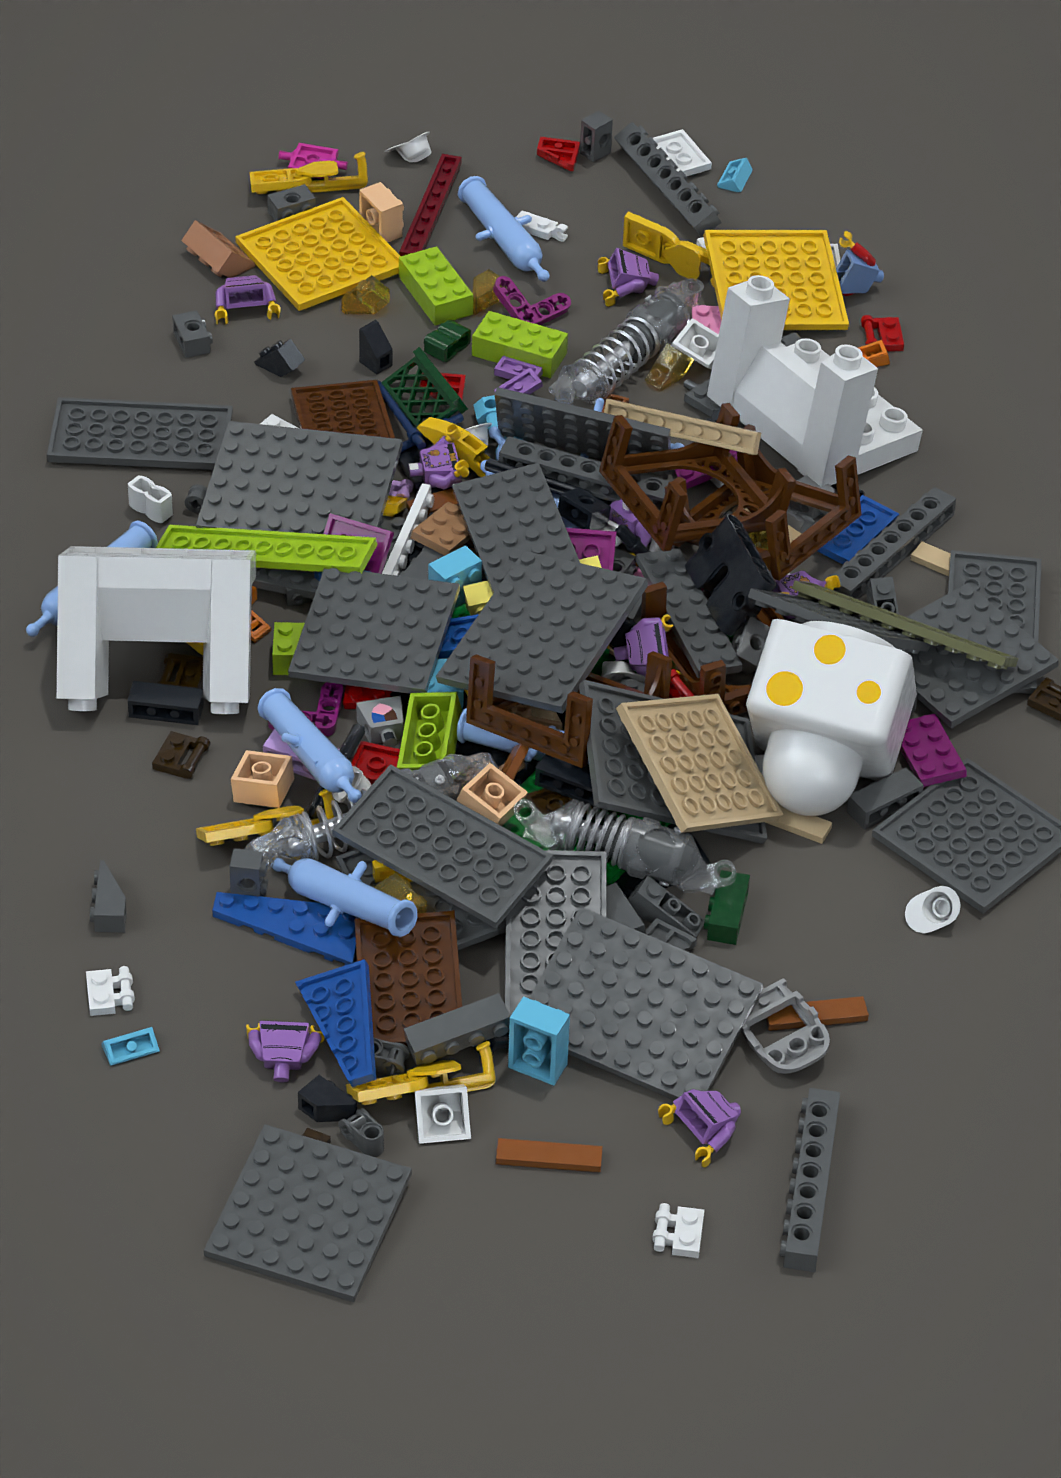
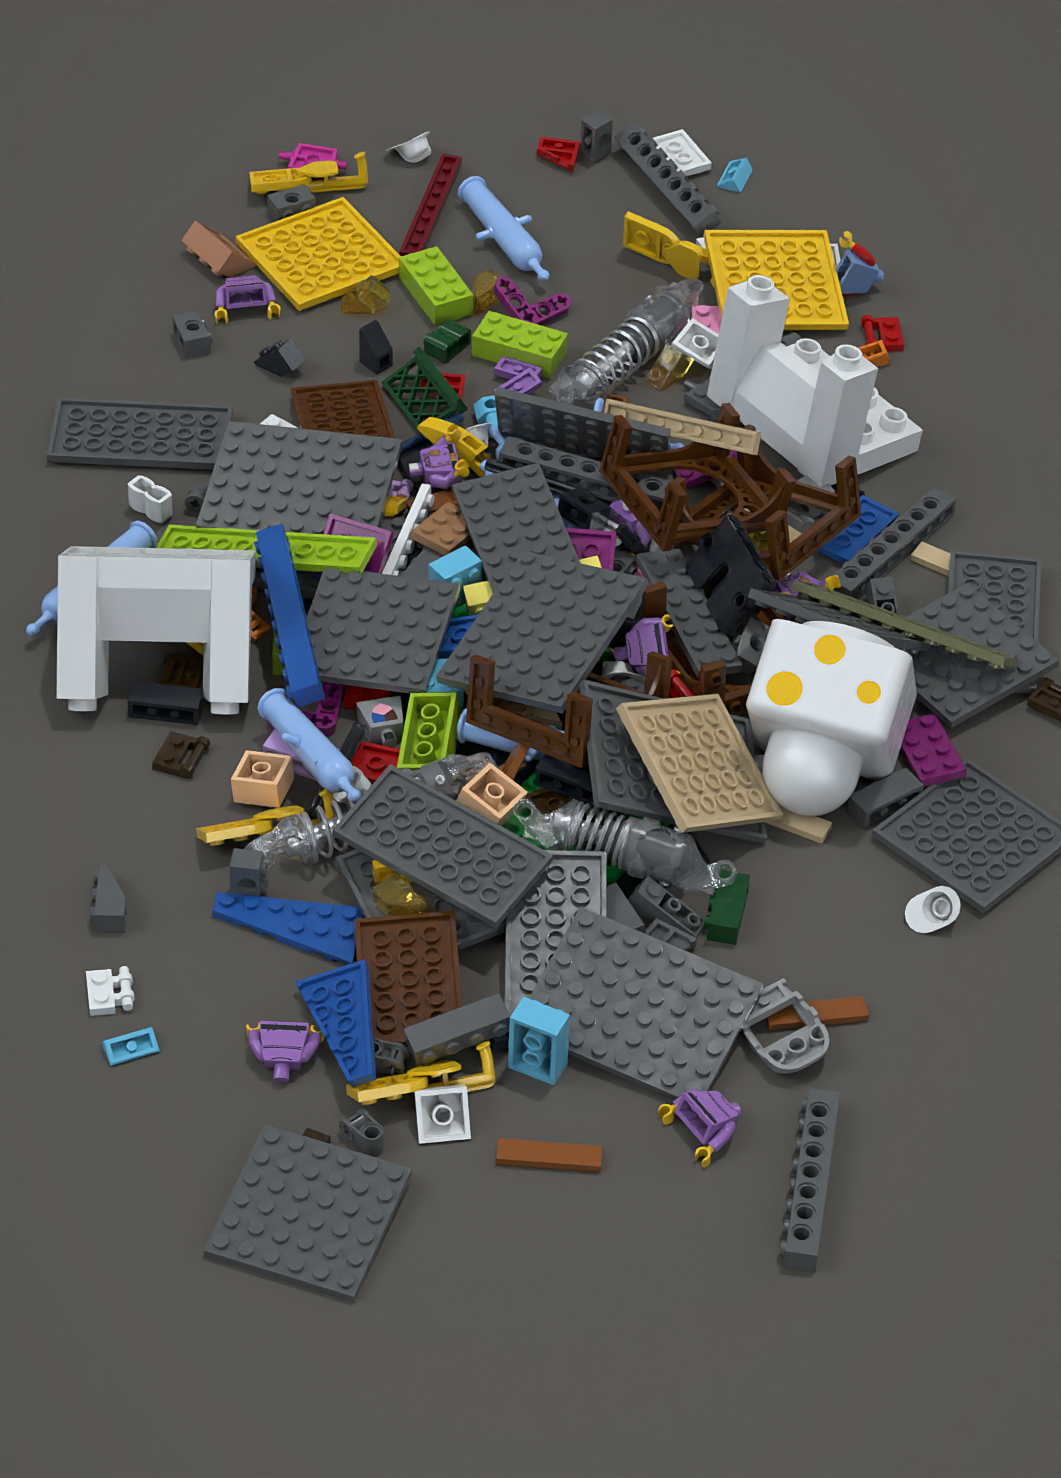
(289, 616): none -> blue brick
(325, 1101): black slope -> none
(348, 895): light blue piece -> none
(382, 211): light nougat brick -> none
(412, 433): dark blue bar -> none
(544, 227): white plate -> none
(627, 274): medium lavender torso -> none
(687, 1234): white plate -> none

